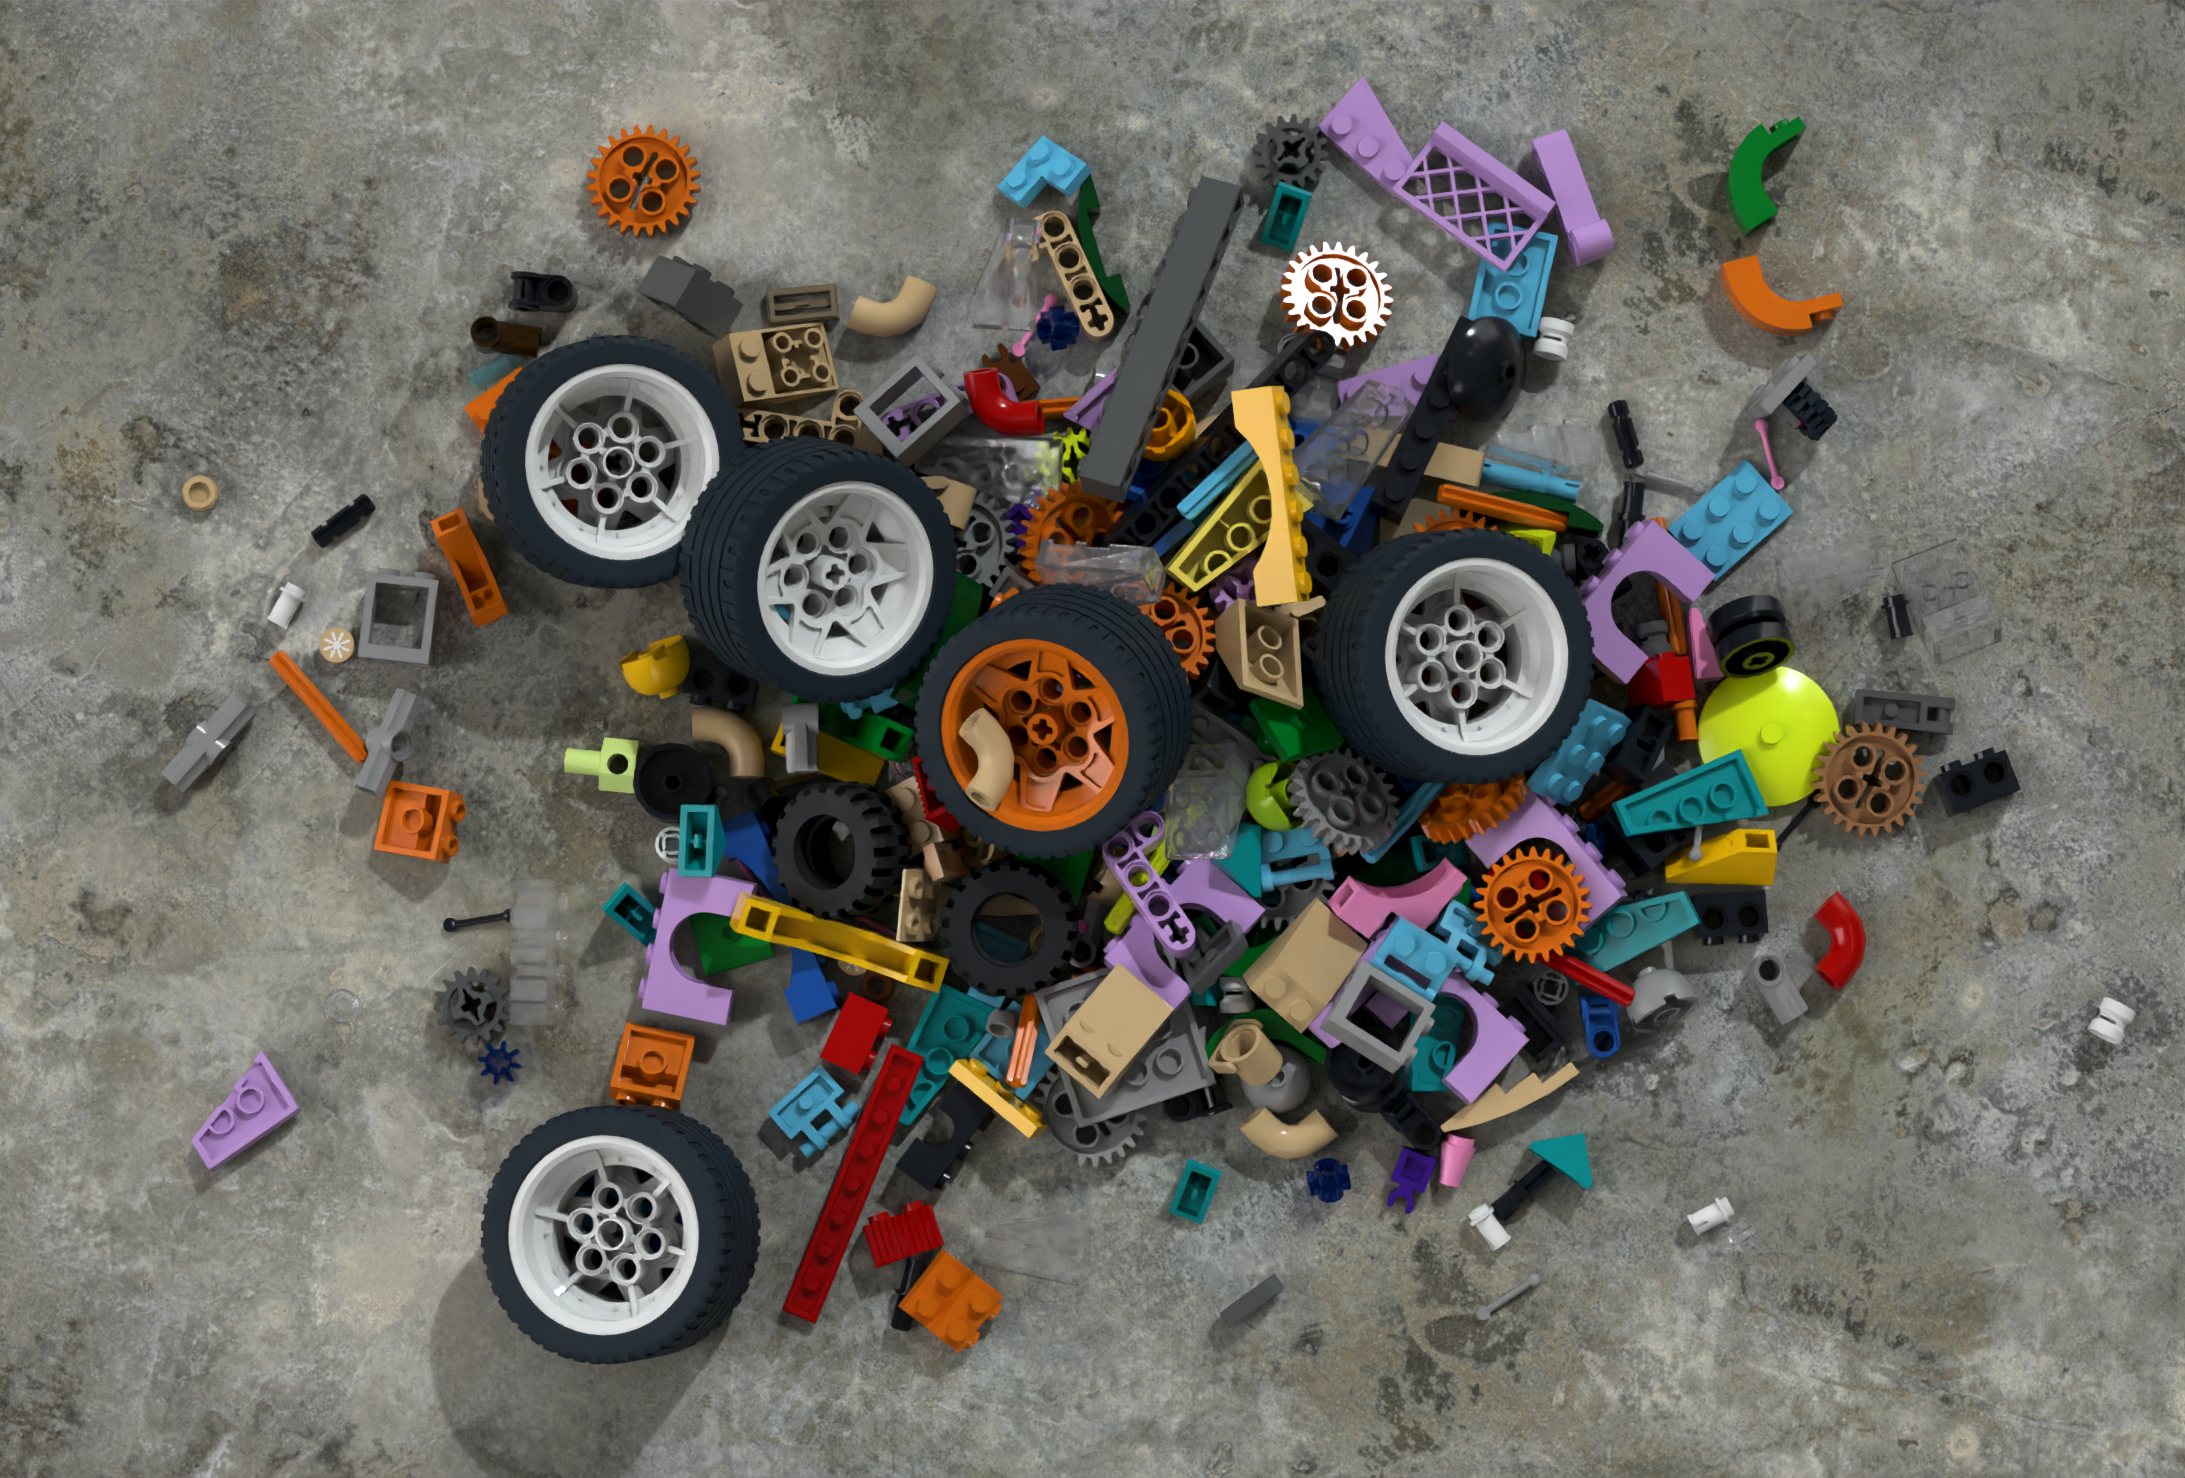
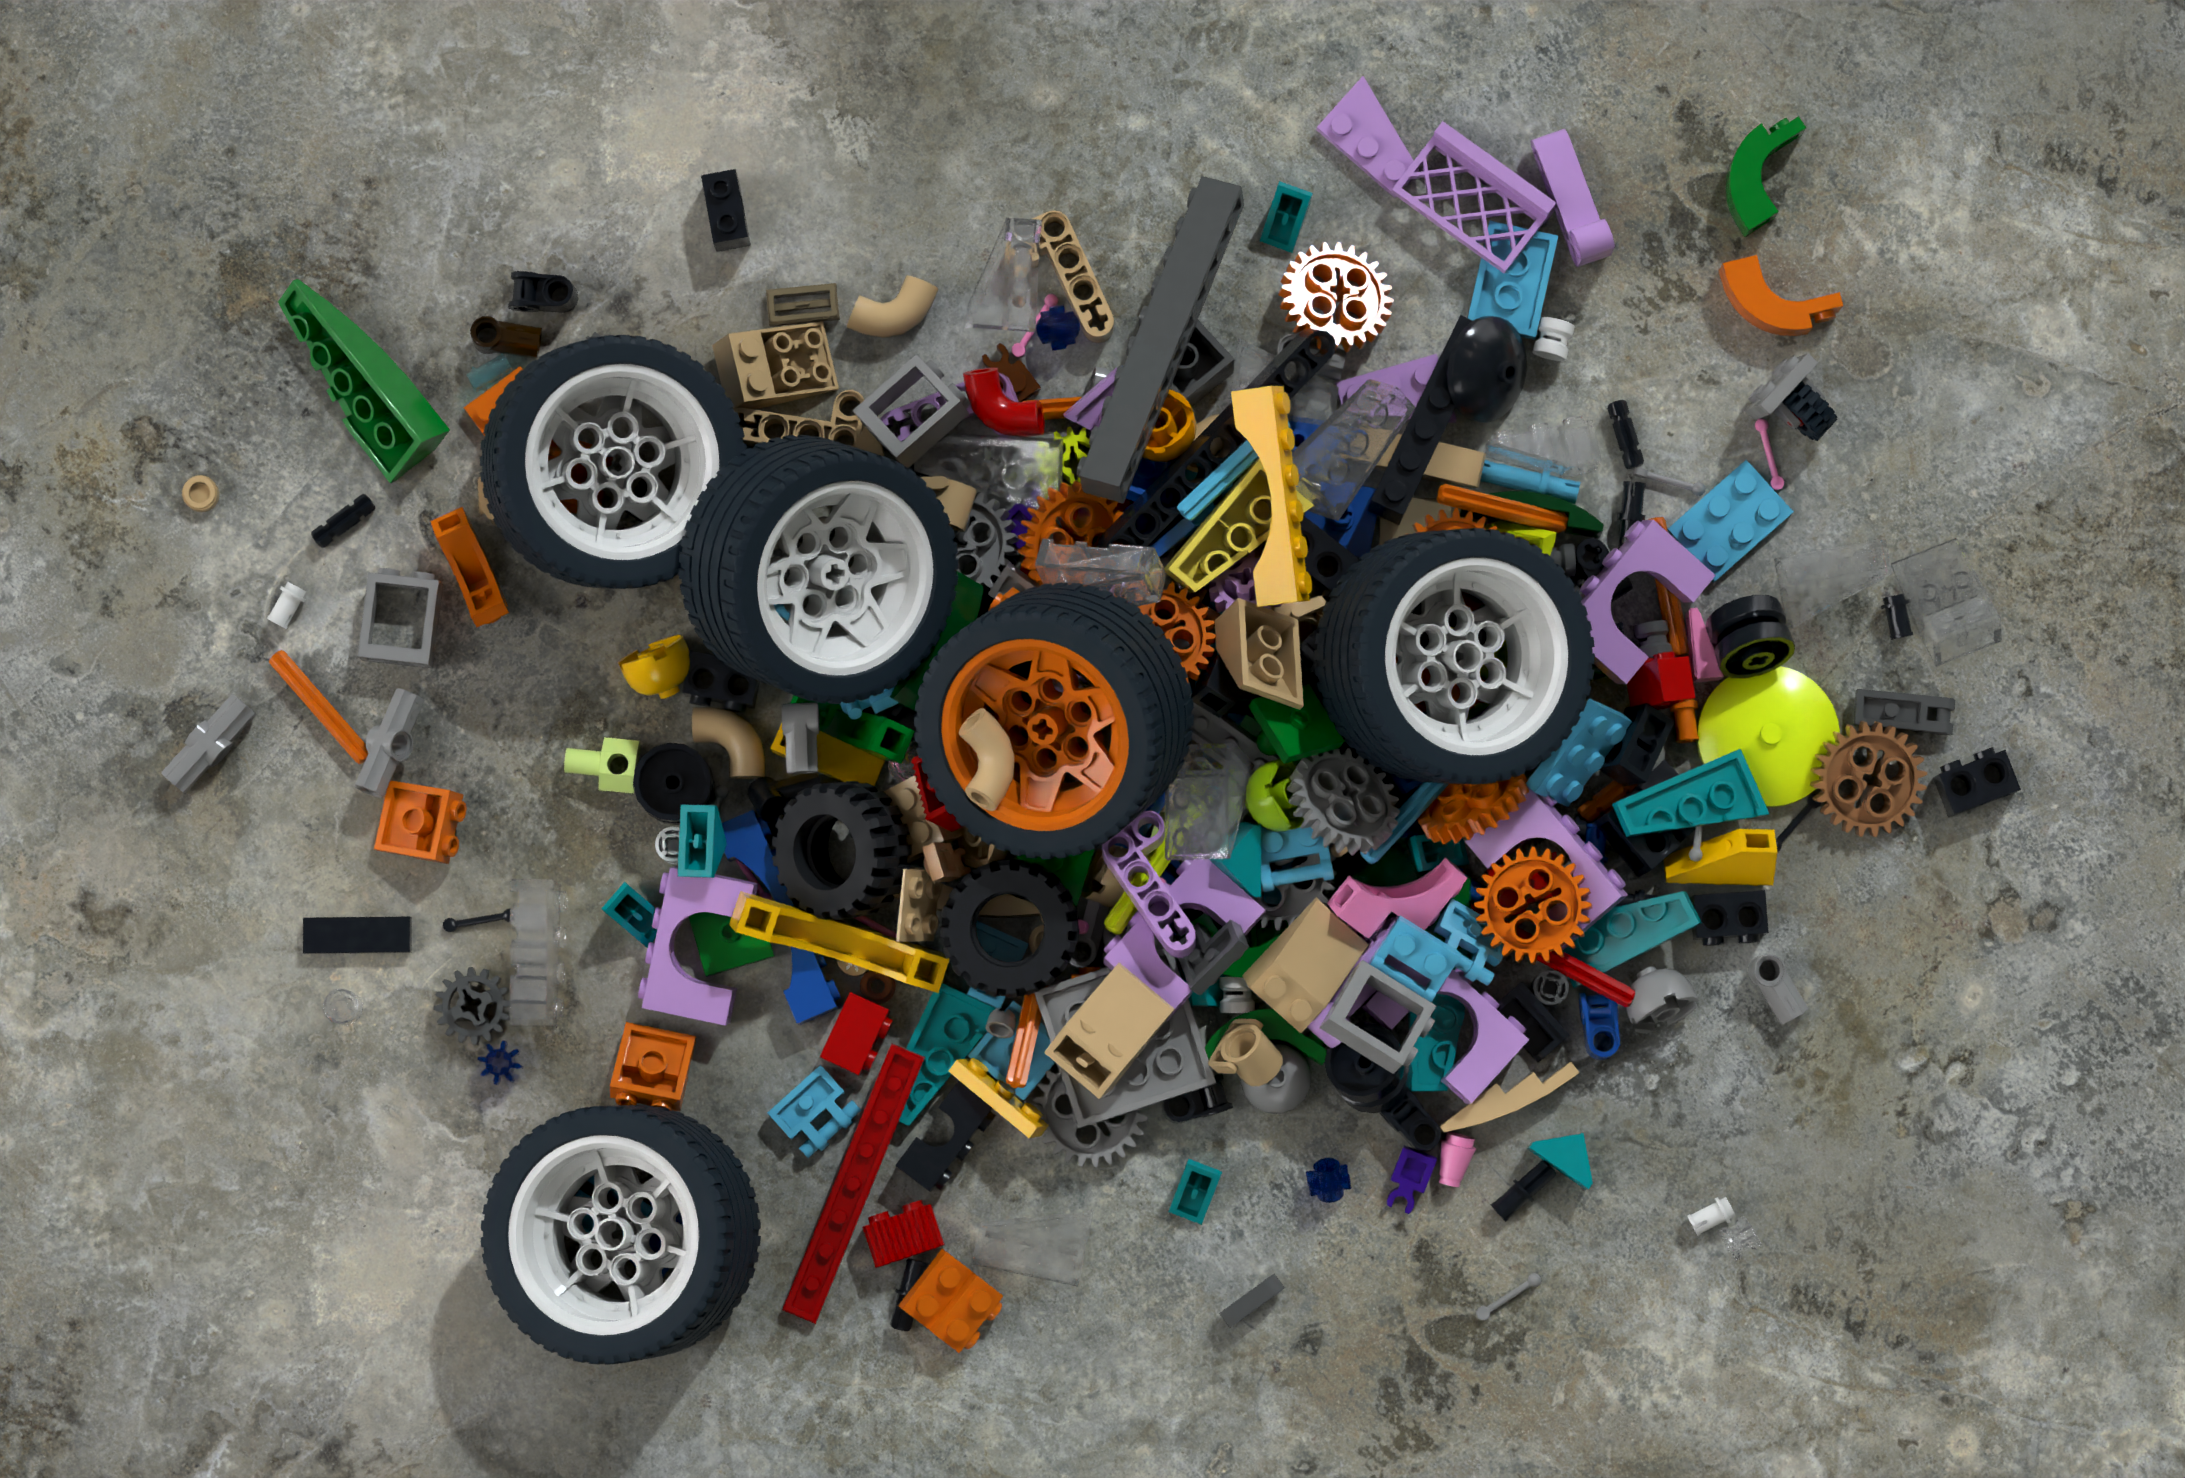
(247, 1115): lavender wing -> none
(337, 645): tan tile -> none
(357, 935): none -> black tile
(376, 396): none -> green wedge
(673, 192): orange gear -> none
(691, 295): dark grey brick -> none
(725, 210): none -> black brick
(1042, 165): medium azure plate -> none
(1111, 286): dark green slope -> none
(1285, 1139): tan cylinder -> none
(1302, 142): dark grey gear -> none
(1489, 1226): white pin -> none
(1847, 941): red cylinder -> none
(2111, 1021): white wheel -> none

